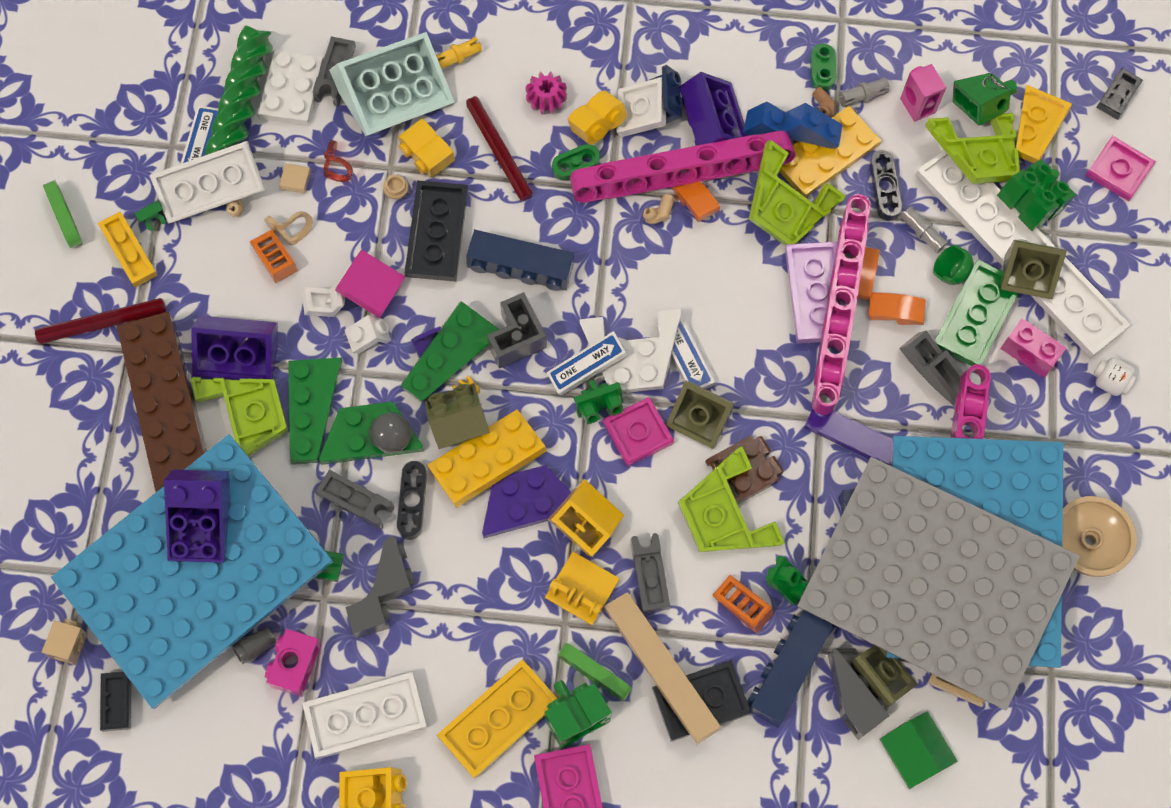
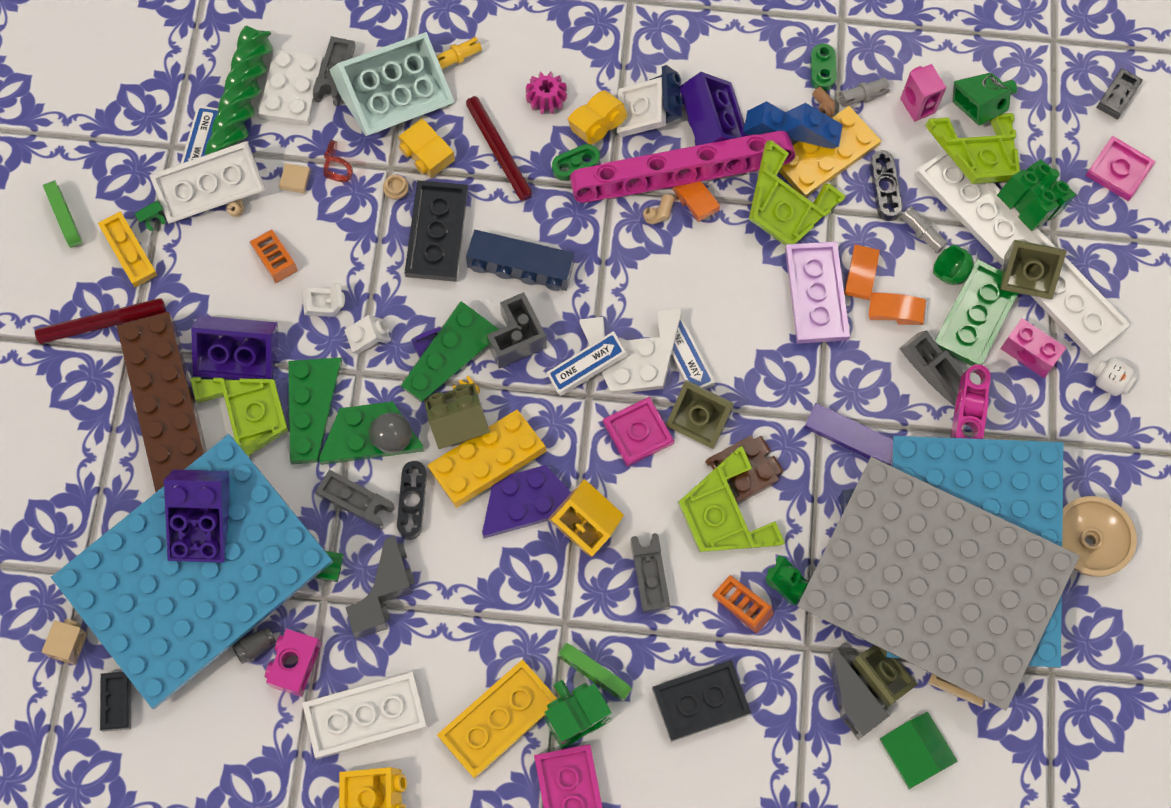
(272, 224): tan piece -> none
(370, 283): dark pink tile -> none
(582, 588): yellow hinge -> none
(597, 399): green hips -> none
(662, 668): tan tile -> none
(790, 668): dark blue brick -> none
(838, 318): dark pink beam -> none
(1039, 123): yellow wing -> none

